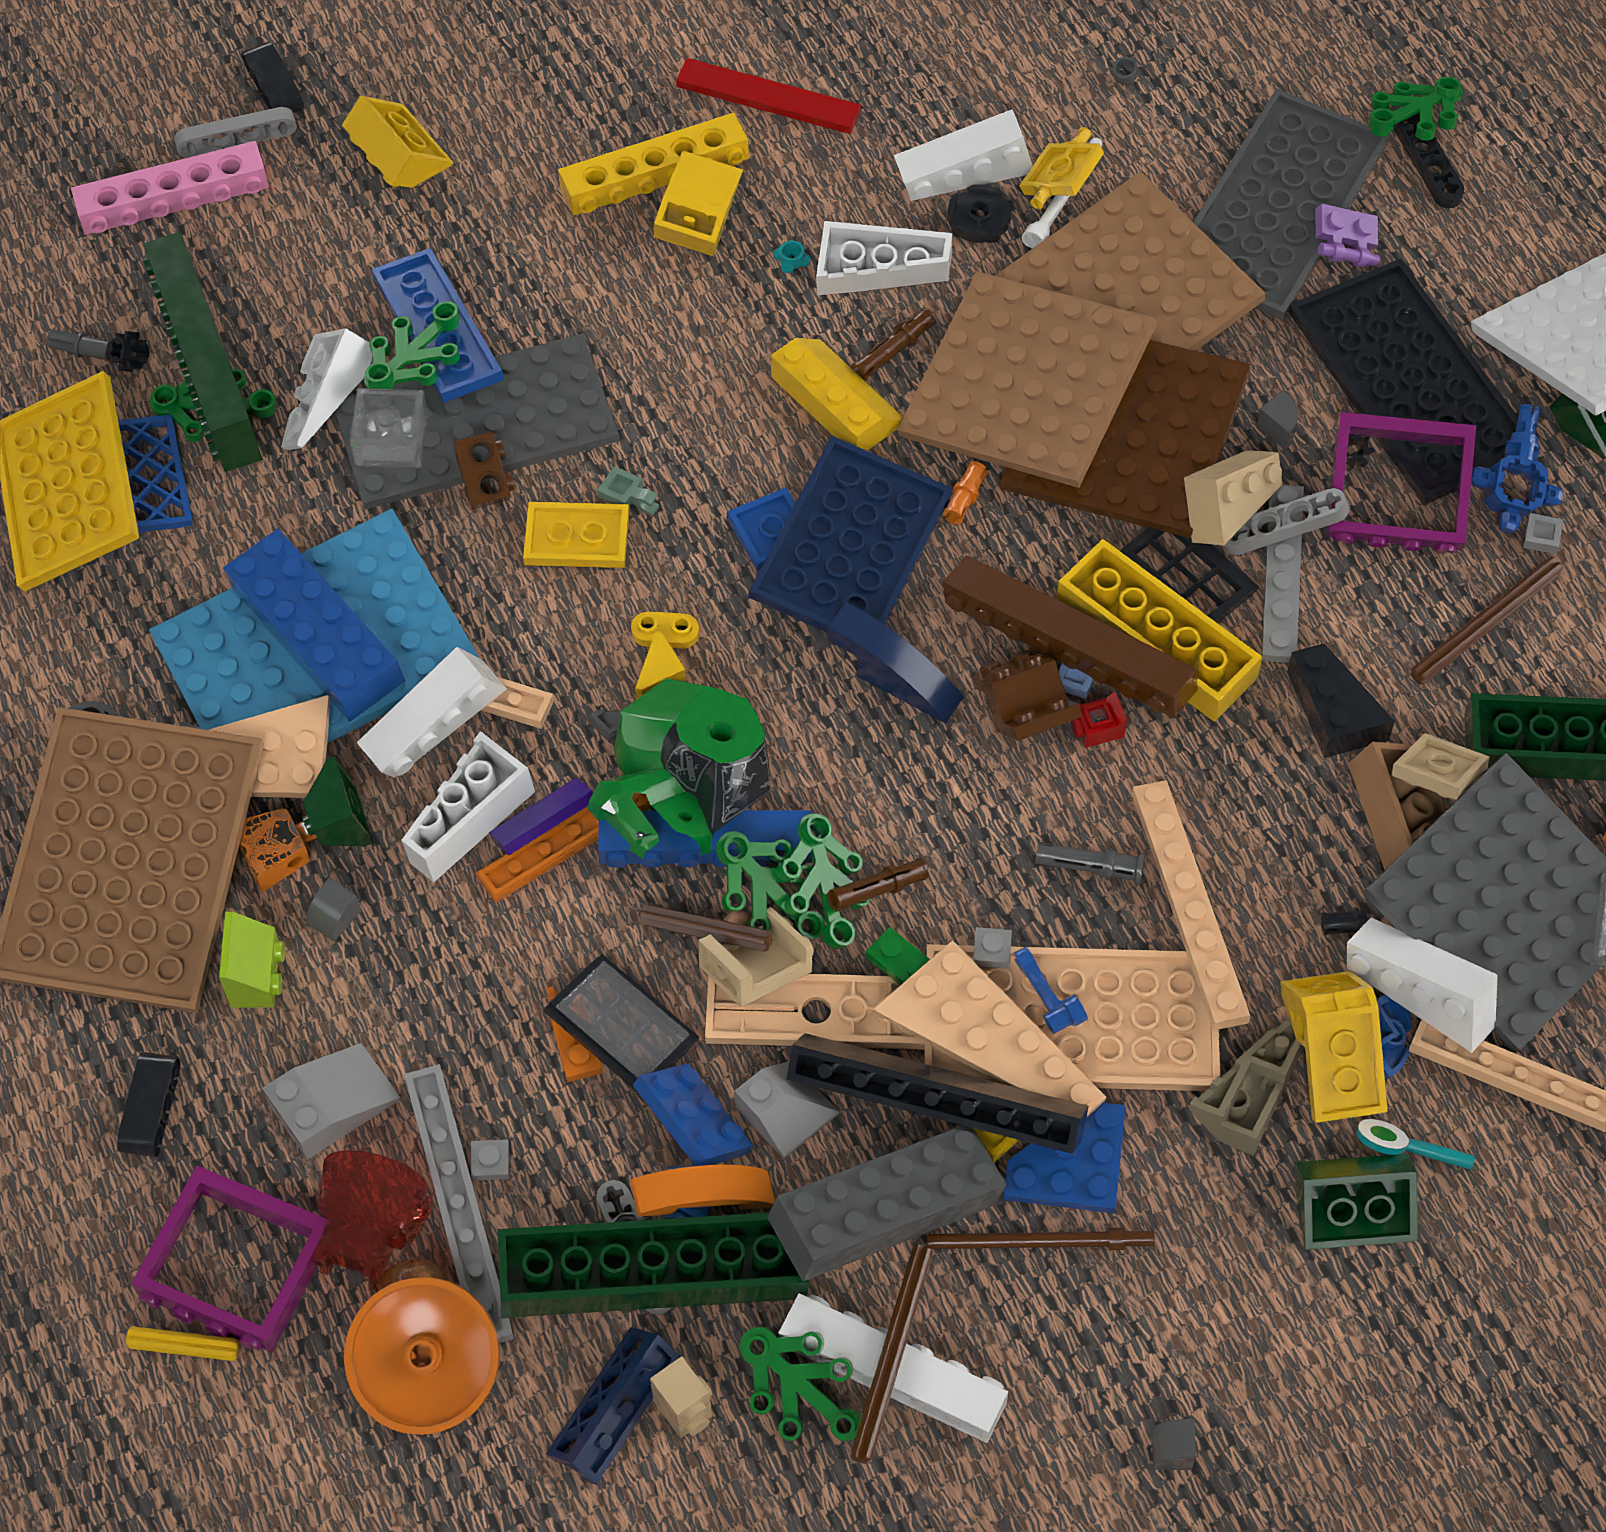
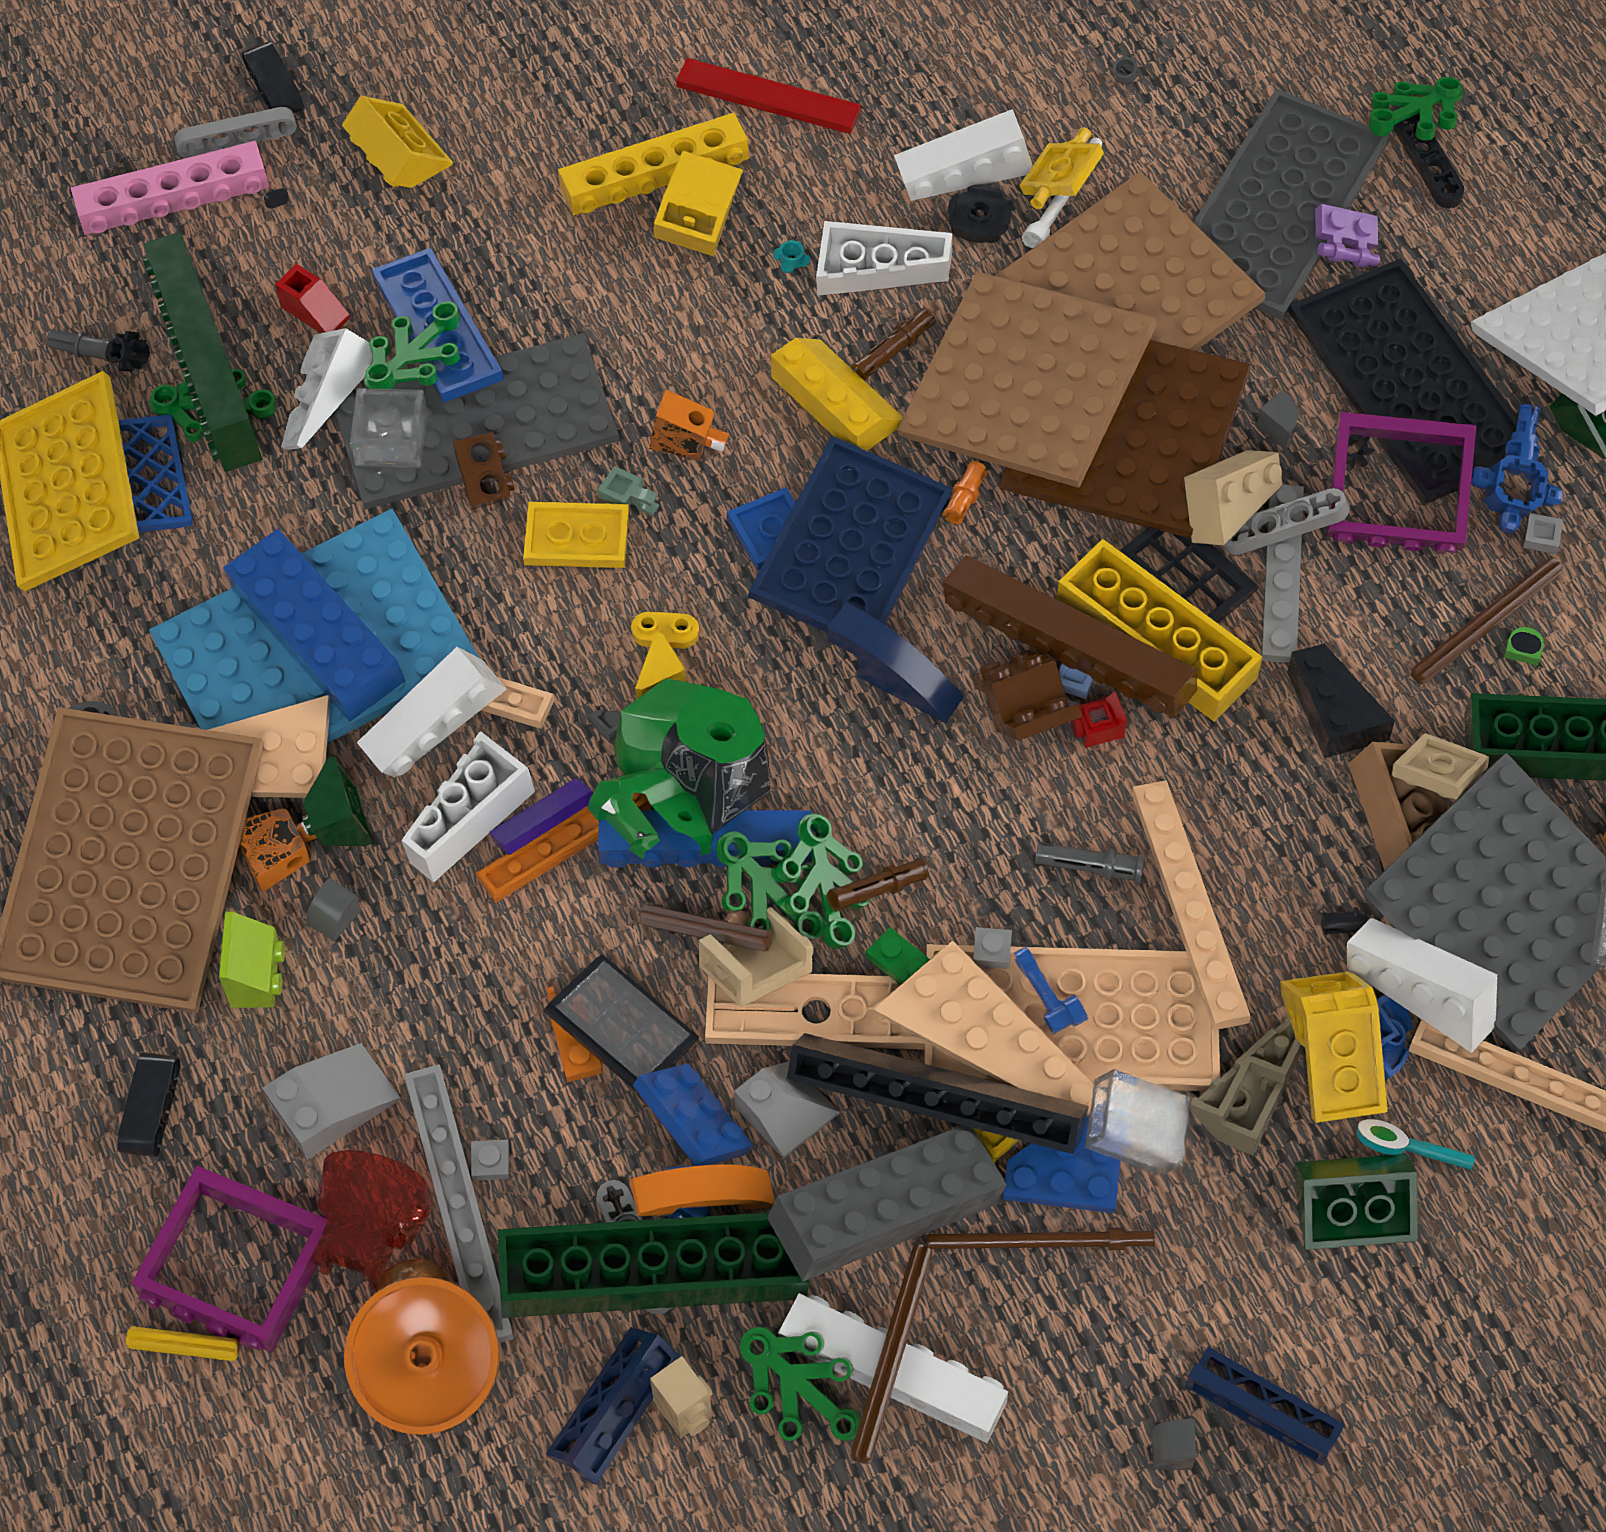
(276, 198): none -> black rock
(310, 300): none -> red slope
(685, 428): none -> orange torso
(1138, 1122): none -> clear brick
(1260, 1412): none -> dark blue fence
(1525, 645): none -> tile

